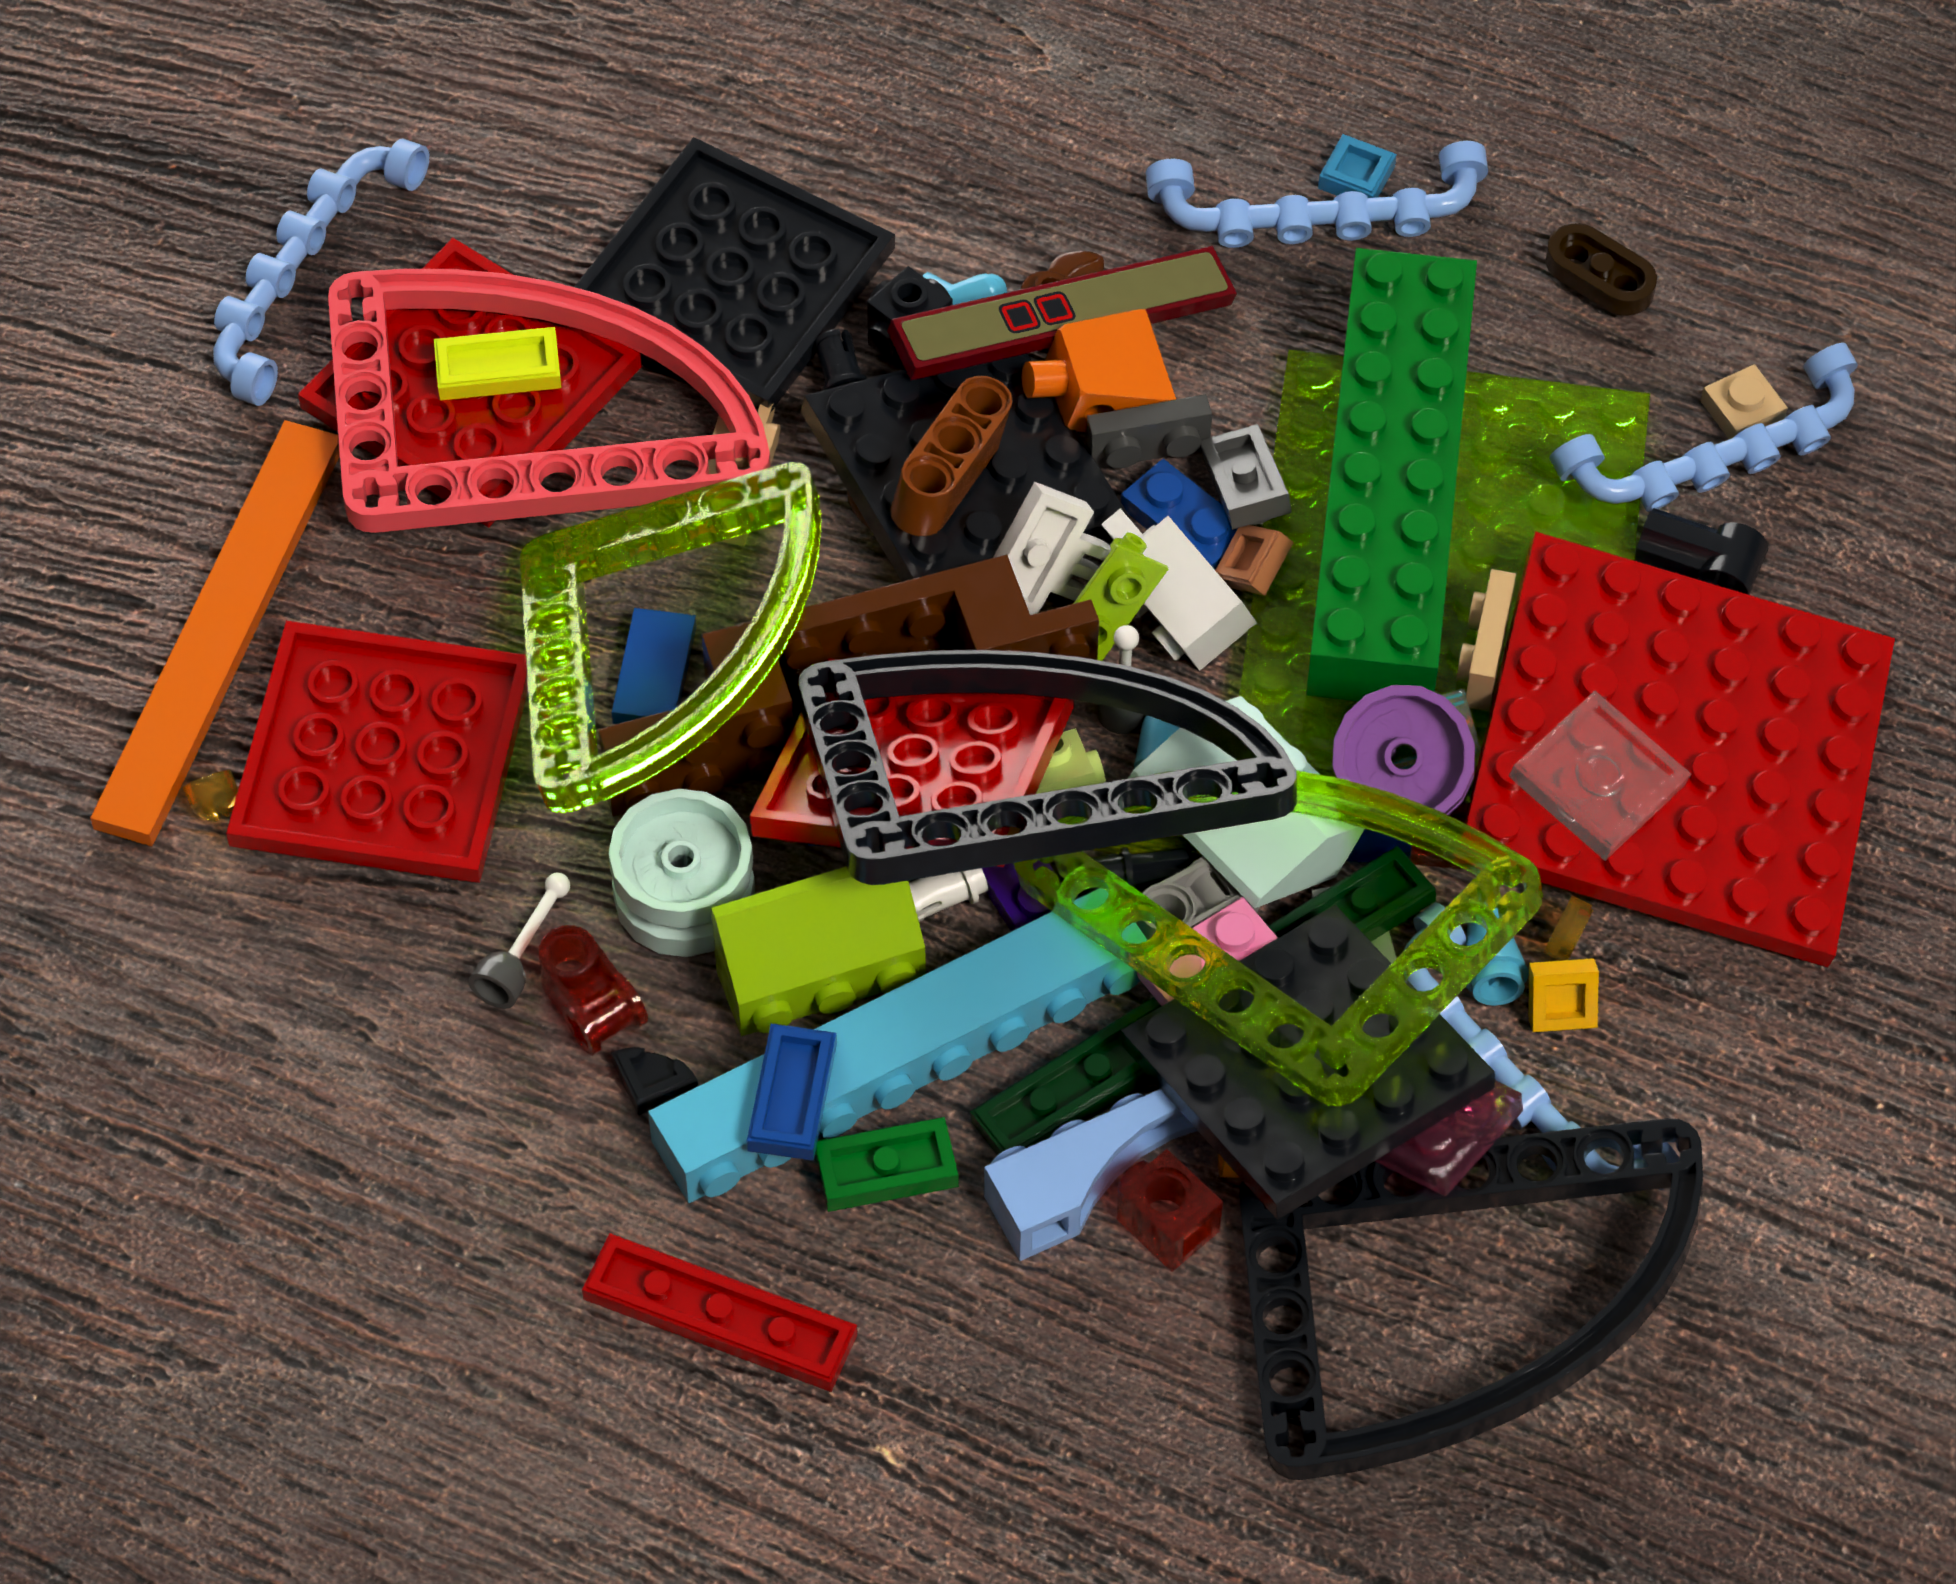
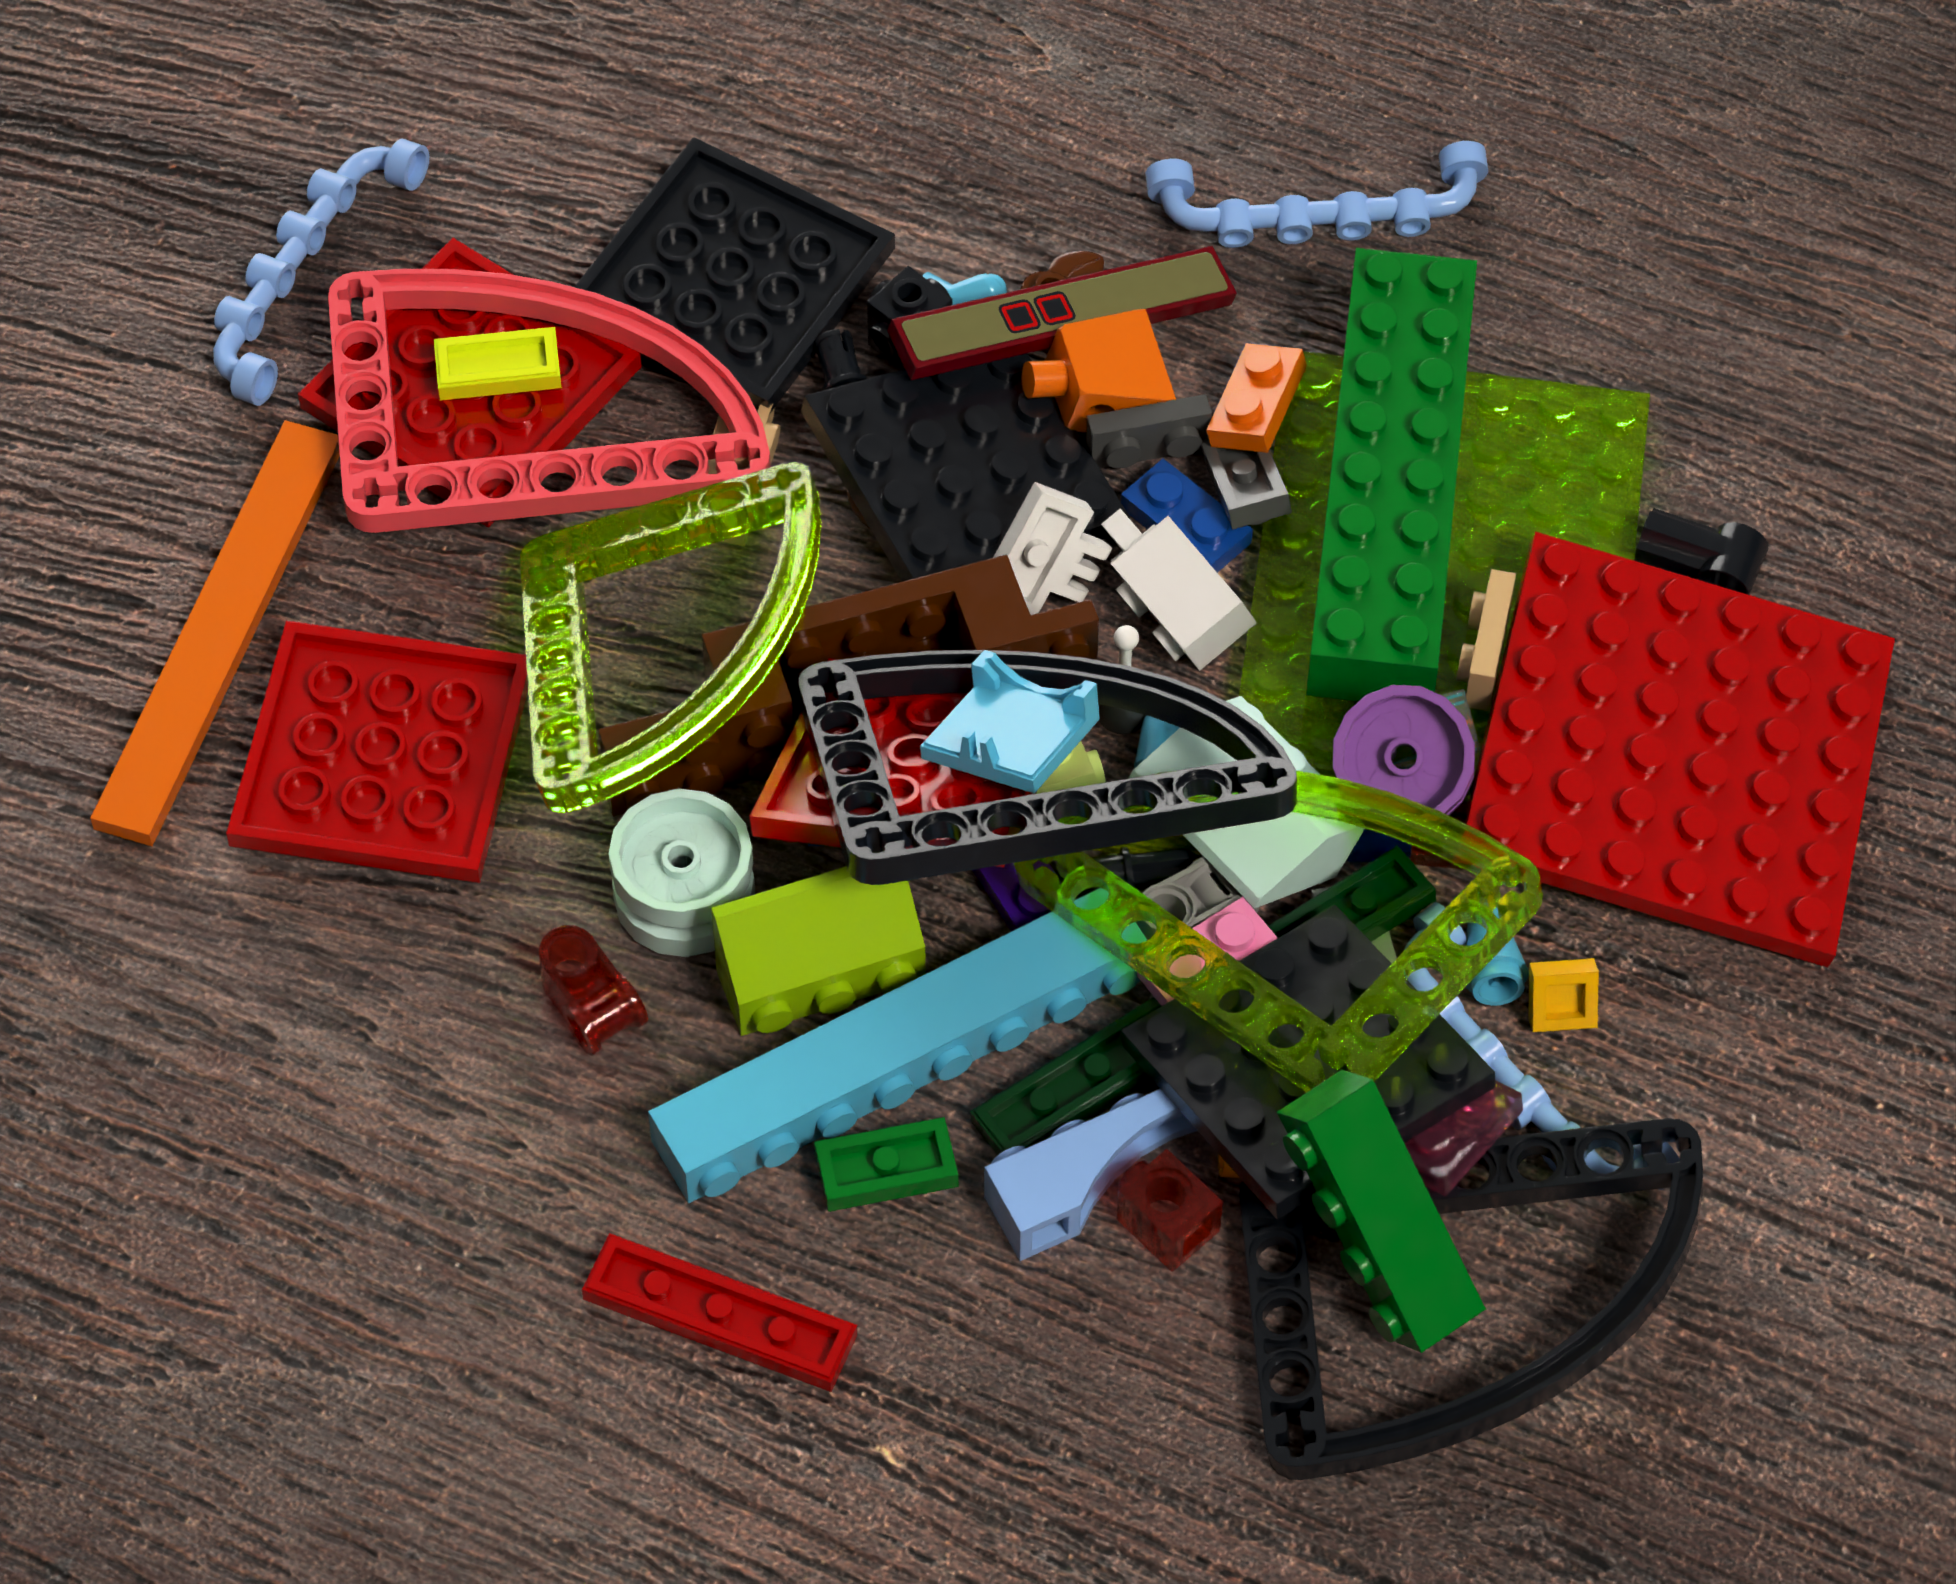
(212, 795): clear yellow hinge -> none
(500, 975): dark grey hinge -> none
(651, 1077): black tile -> none
(653, 664): blue tile -> none
(792, 1092): blue tile -> none
(946, 890): white pin -> none
(951, 456): dark orange beam -> none
(1012, 726): none -> medium azure piece
(1121, 587): lime hinge -> none
(1253, 559): nougat tile -> none
(1256, 398): none -> orange plate
(1357, 168): dark azure tile -> none
(1380, 1211): none -> green brick
(1569, 929): clear yellow tile -> none
(1599, 775): clear tile -> none
(1604, 269): dark brown plate -> none
(1707, 462): light blue bar -> none
(1743, 401): tan plate -> none

